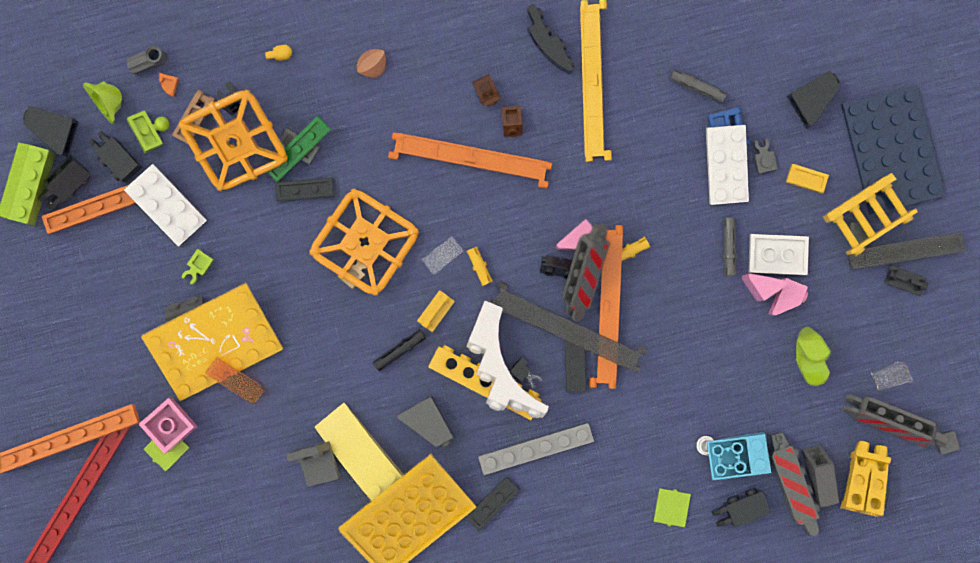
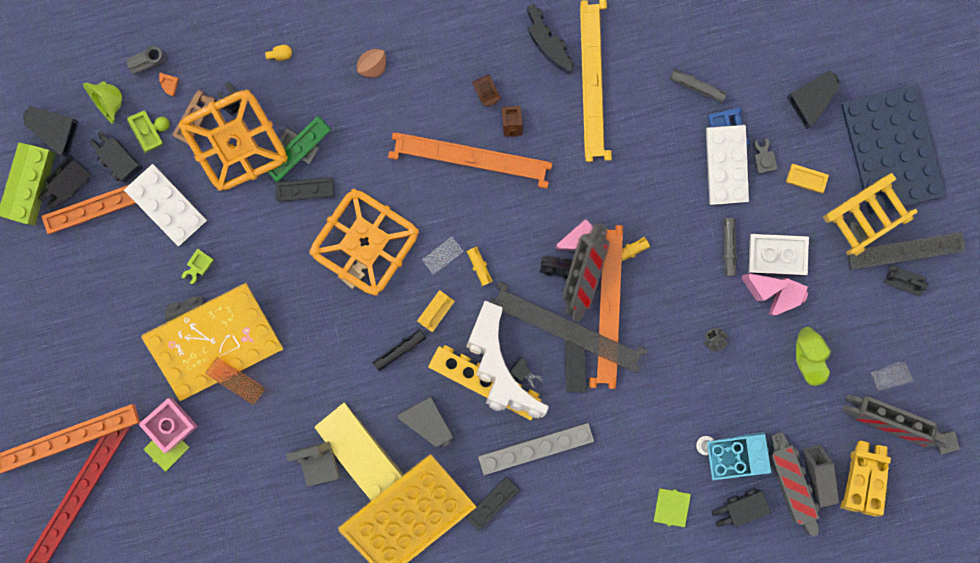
(716, 339): none -> dark grey gear

